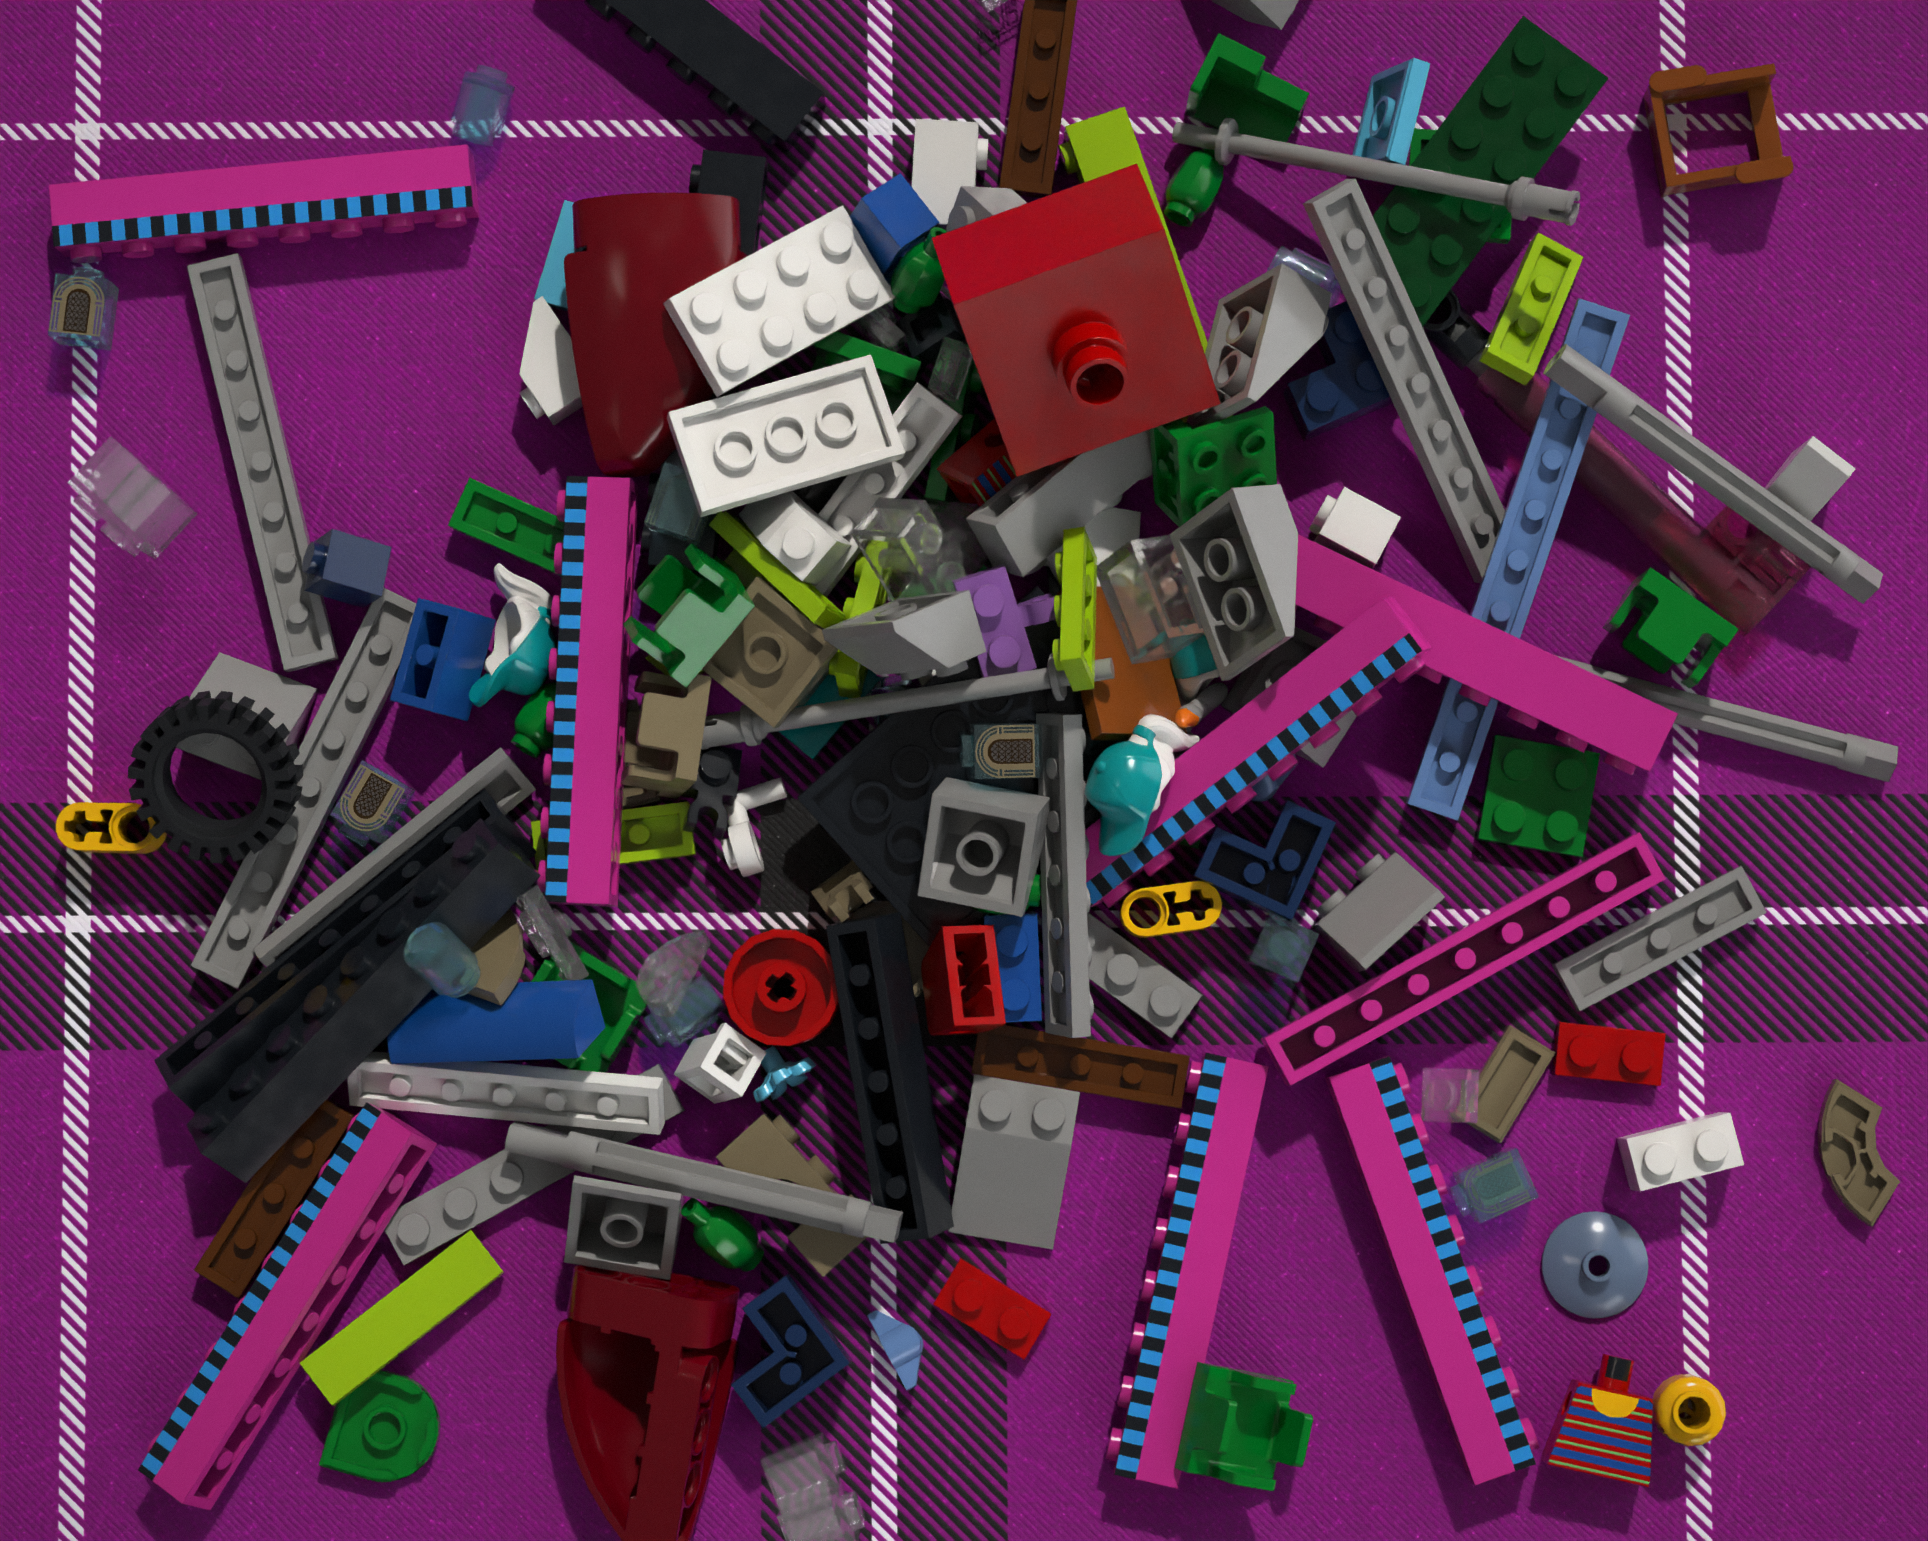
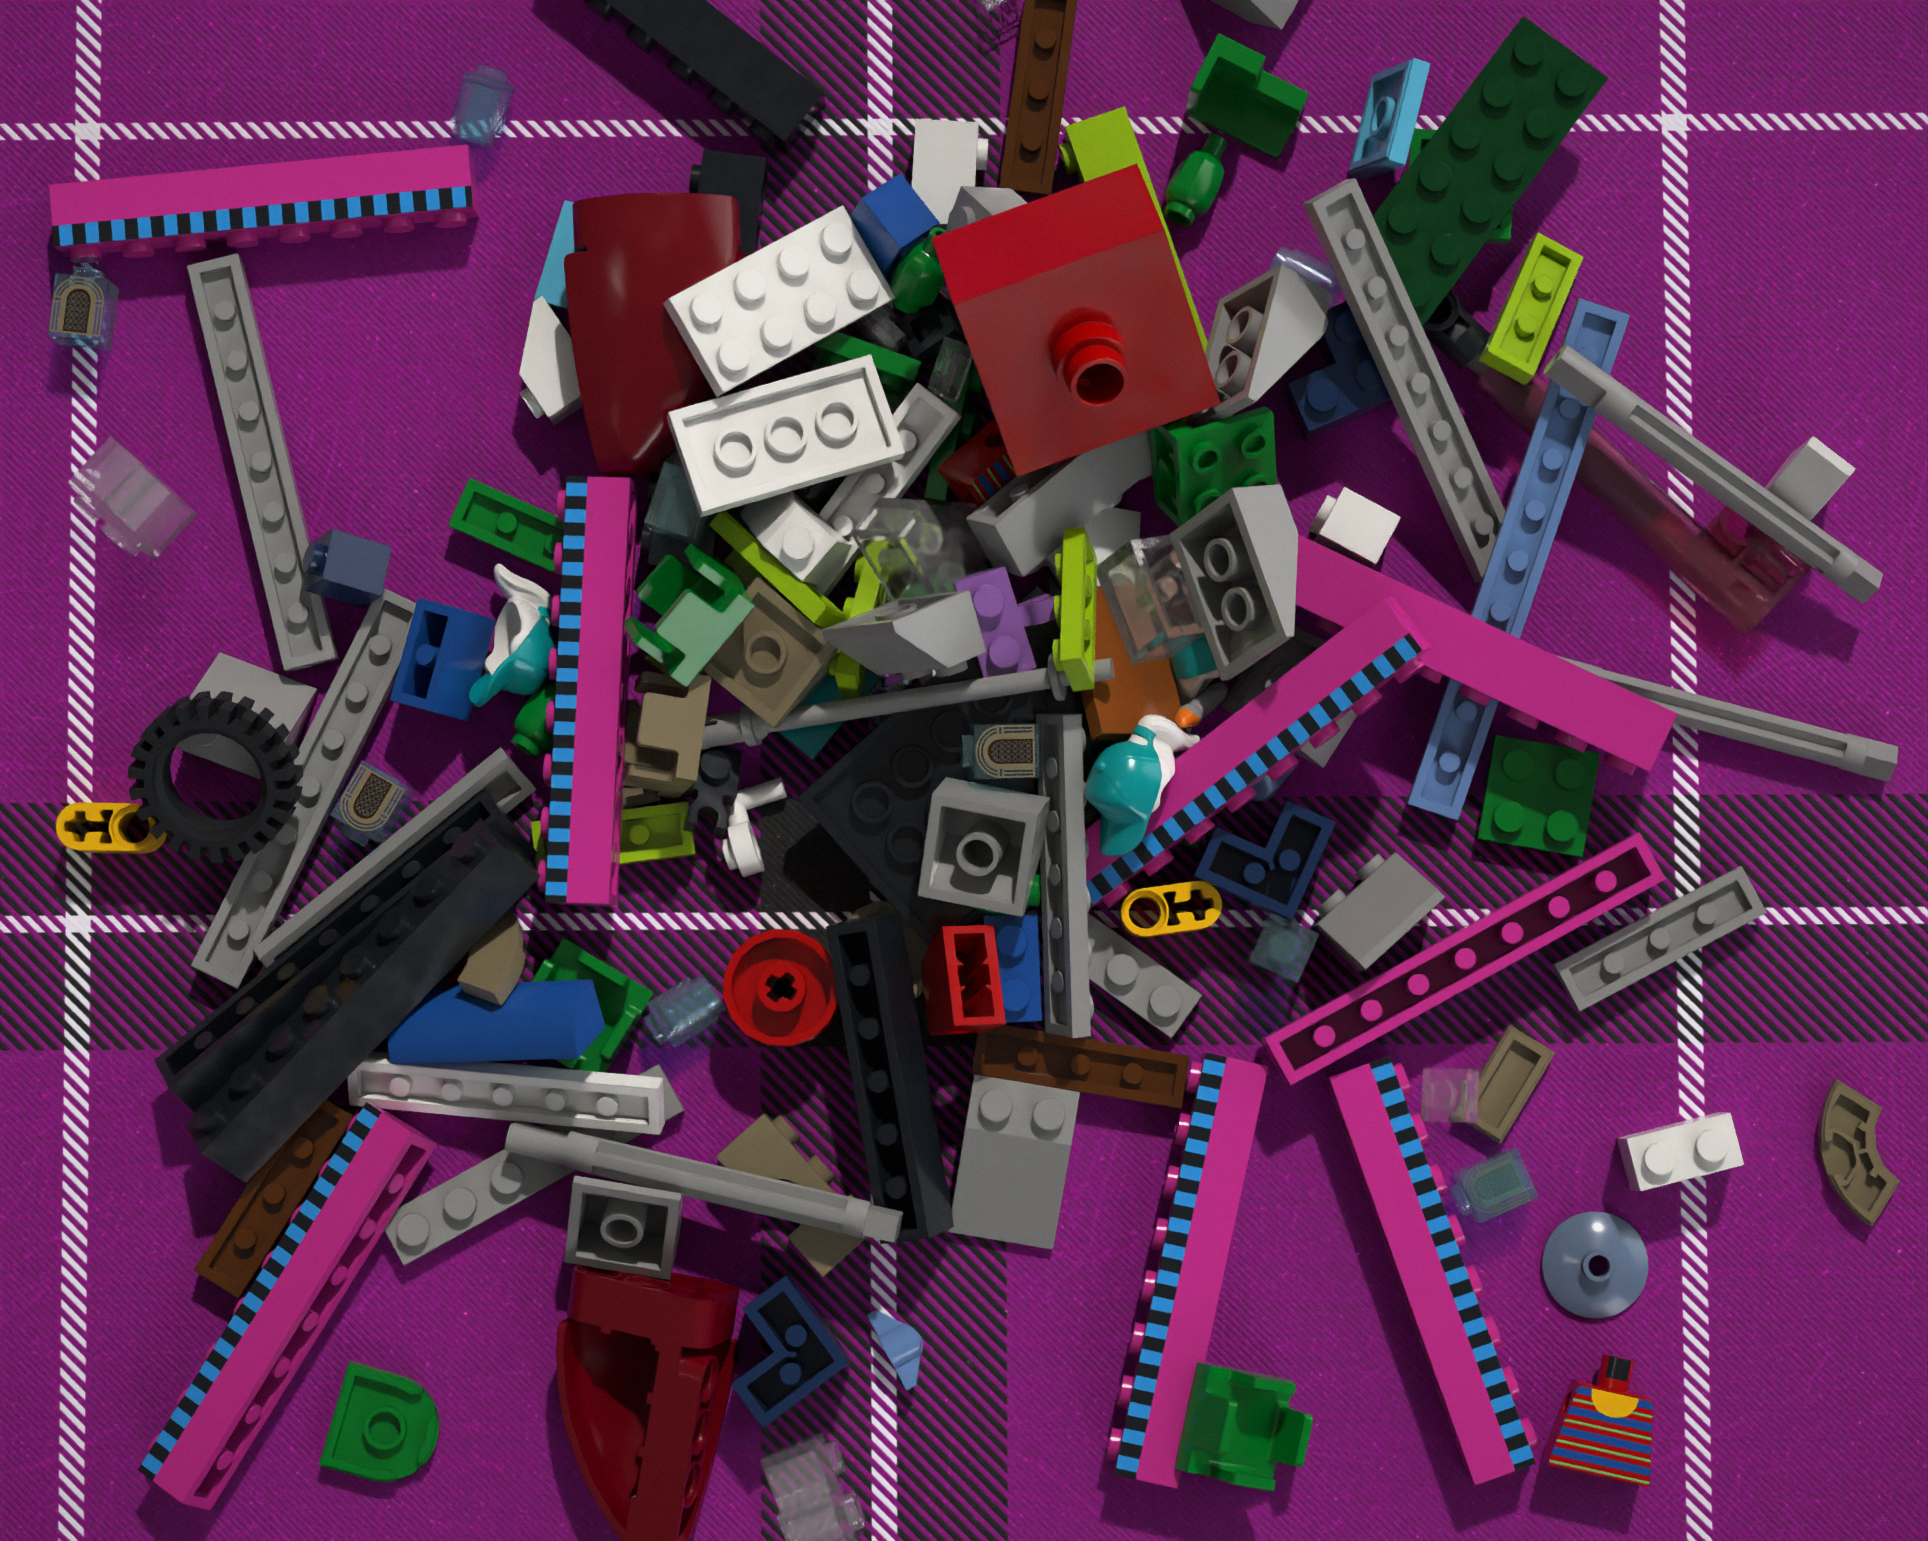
(401, 1318): lime tile -> none
(442, 960): clear light blue brick -> none
(550, 933): clear plate -> none
(670, 970): clear plate -> none
(720, 1064): white brick -> none
(724, 1235): green plant -> none
(780, 1074): medium azure plant -> none
(843, 892): dark tan plate -> none
(992, 1308): red plate -> none
(1520, 198): light grey bar -> none
(1608, 1053): red plate -> none
(1670, 626): green panel -> none
(1694, 84): dark orange piece -> none
(1702, 1421): yellow head -> none

